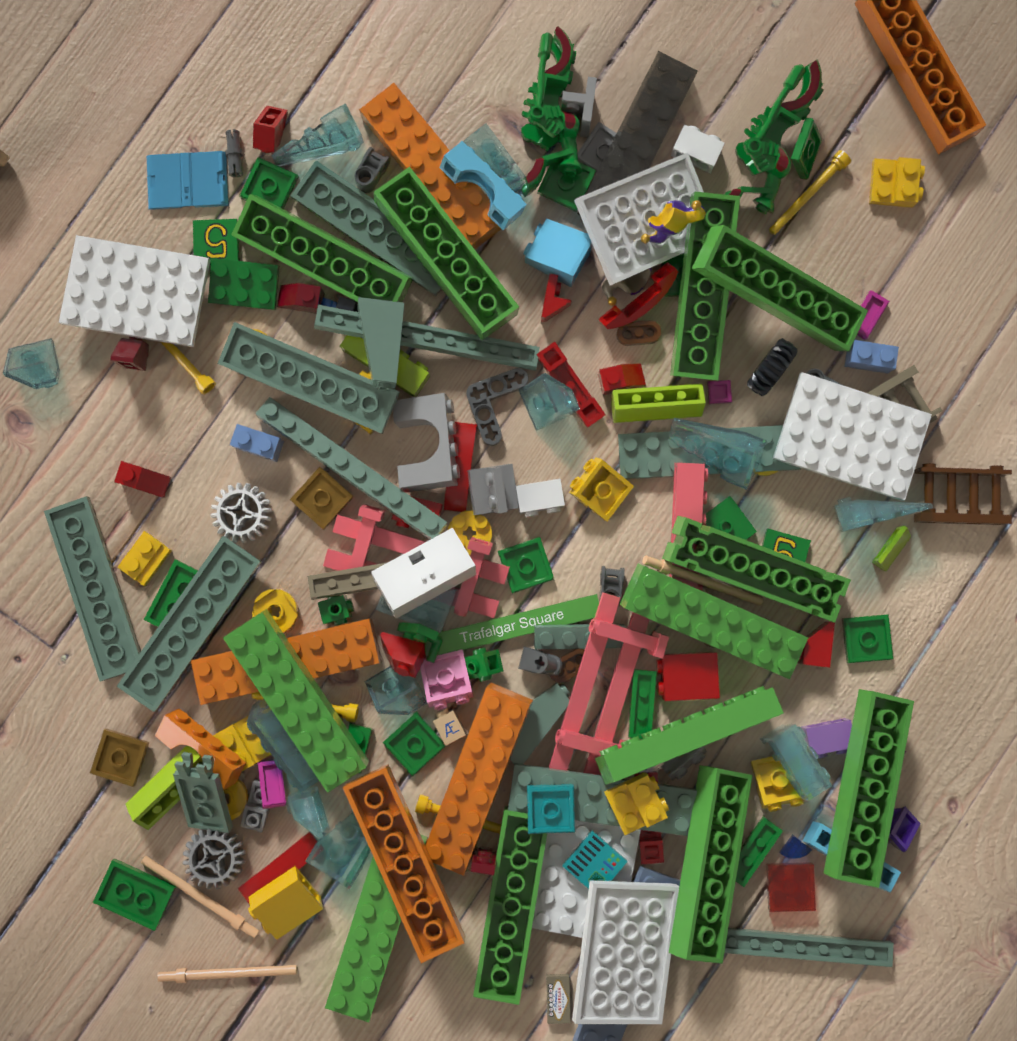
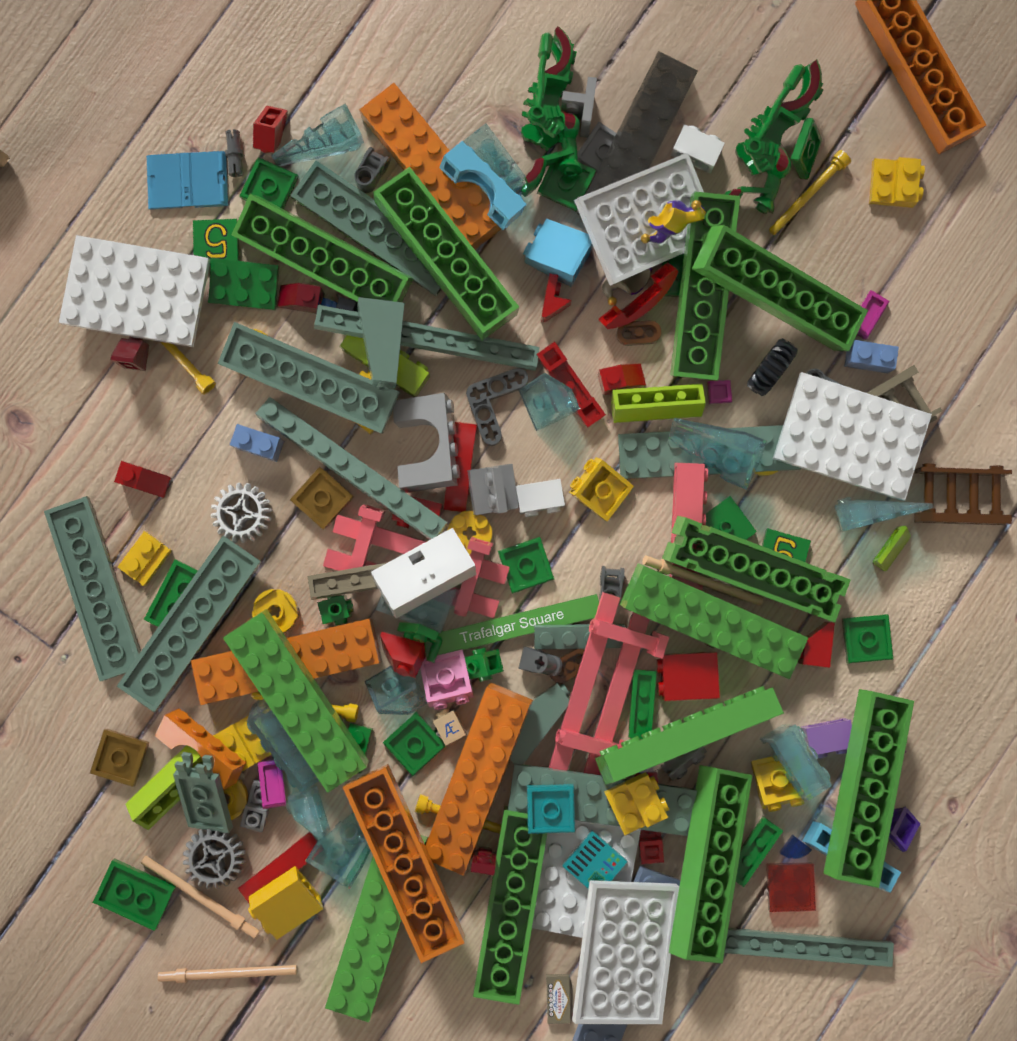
(33, 364): clear light blue slope -> none

